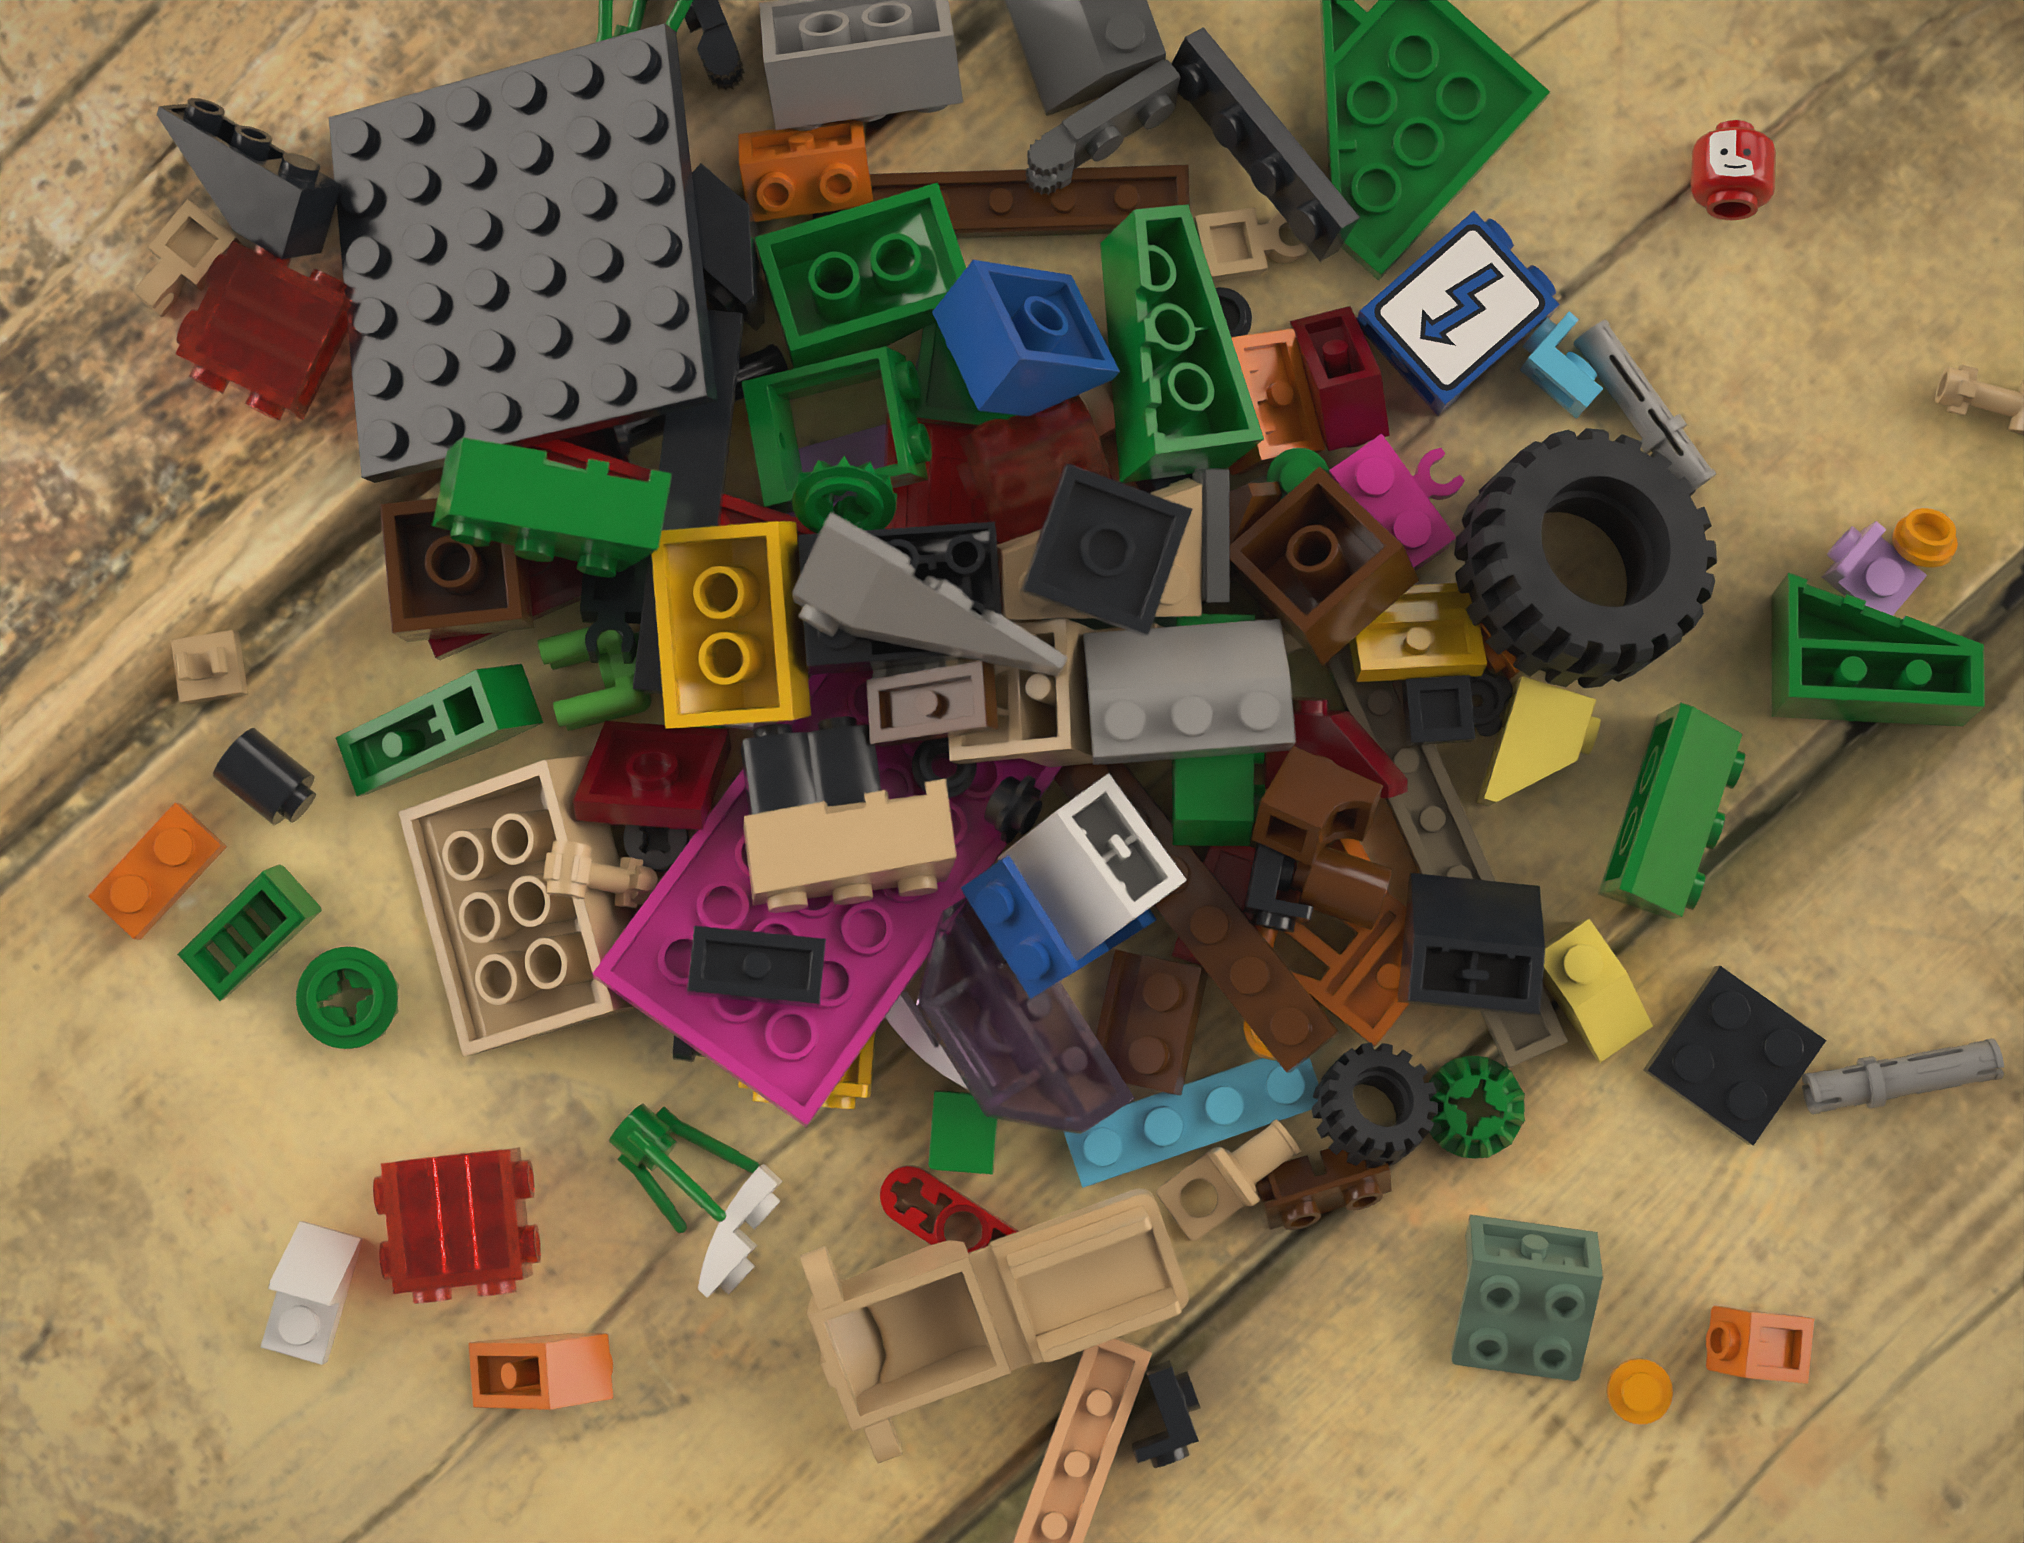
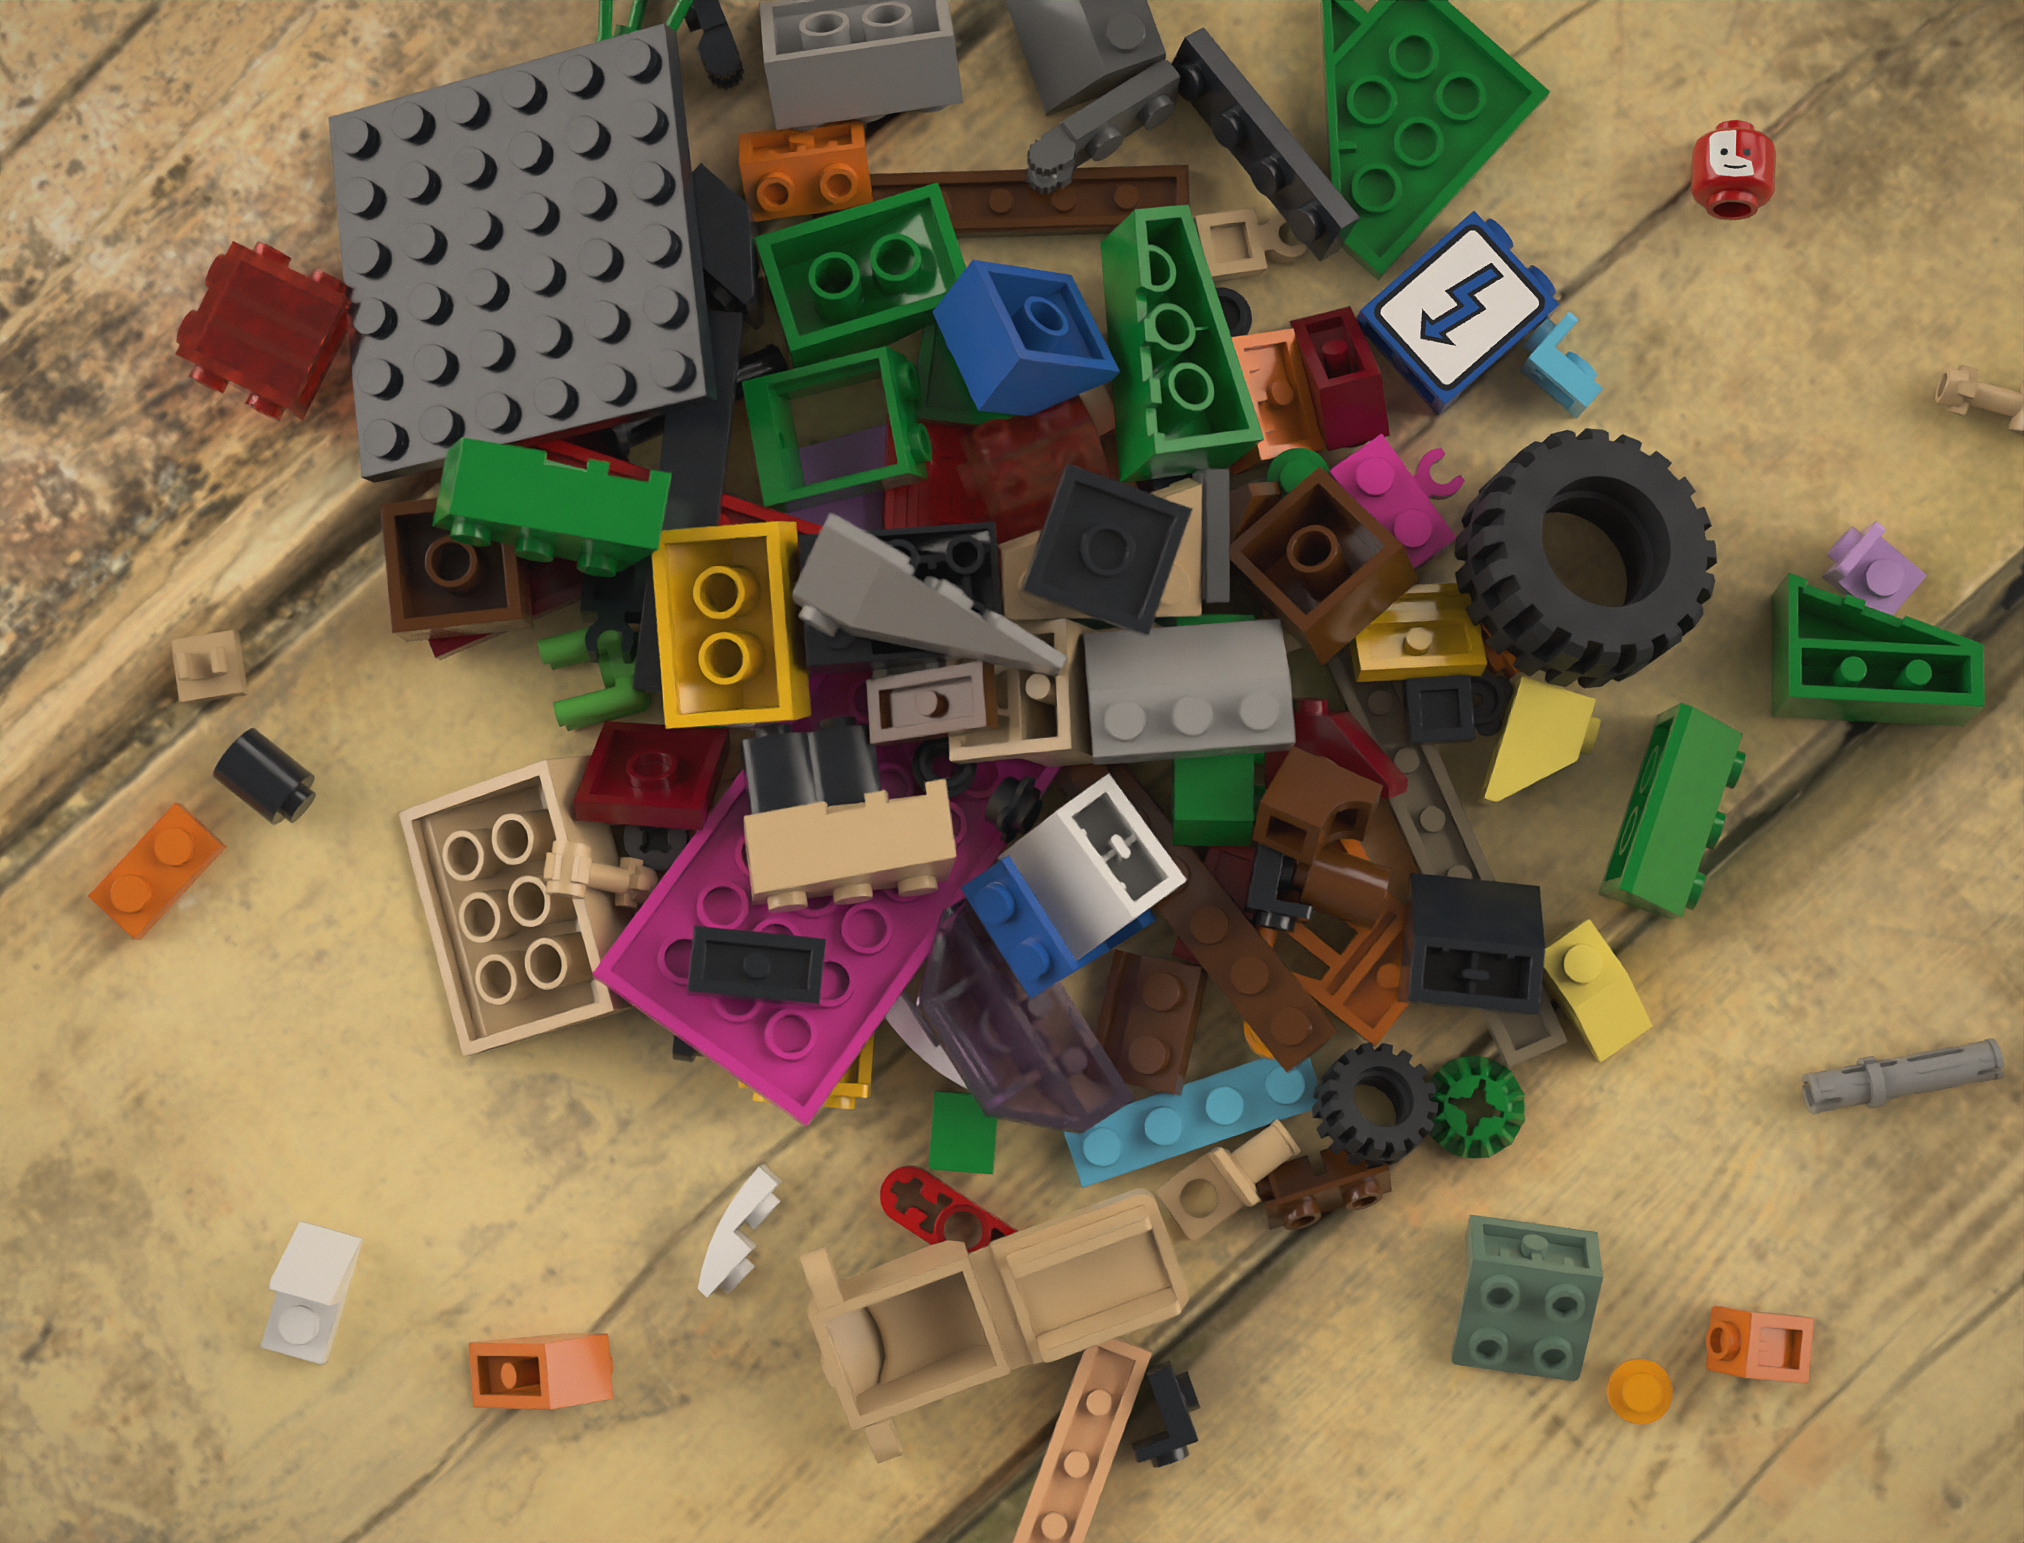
(185, 254): tan plate -> none
(259, 188): black slope -> none
(288, 896): green slope -> none
(323, 980): green gear -> none
(440, 727): green slope -> none
(457, 1223): clear red brick -> none
(647, 1142): green plant -> none
(815, 493): green gear -> none
(1642, 404): light grey pin -> none
(1734, 1055): black plate -> none
(1925, 538): light orange plate -> none

